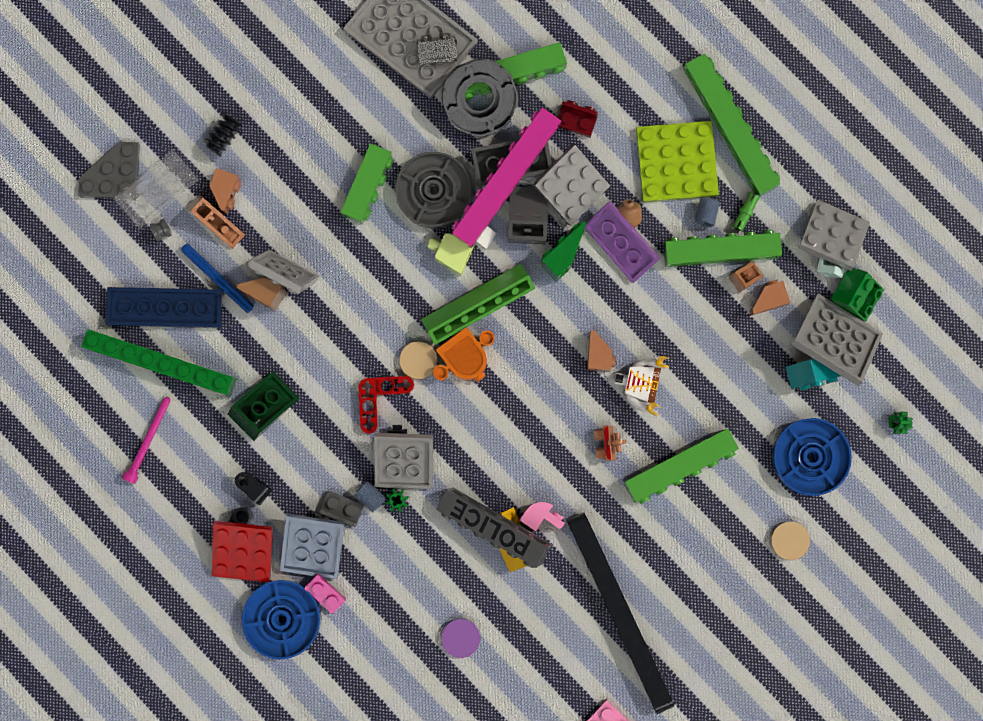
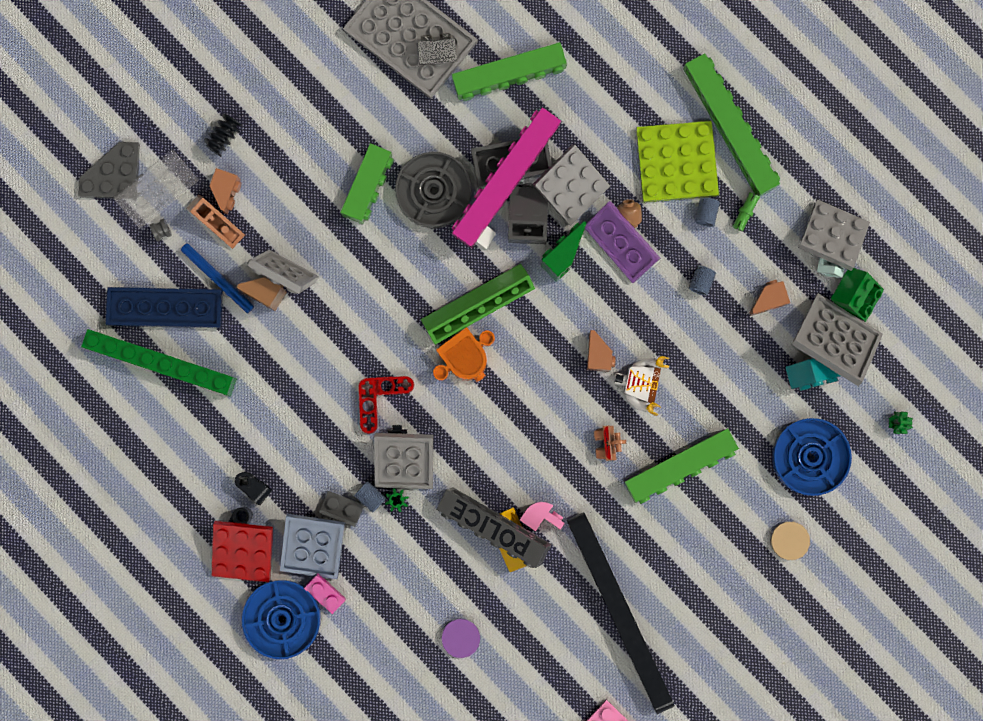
(131, 474): dark pink piece -> none
(262, 406): dark green slope -> none
(418, 360): tan tile -> none
(451, 253): yellowish green torso -> none
(493, 117): piece -> none
(577, 118): dark red bracket -> none
(702, 280): none -> sand blue piece
(722, 249): bright green brick -> none
(746, 276): nougat slope -> none

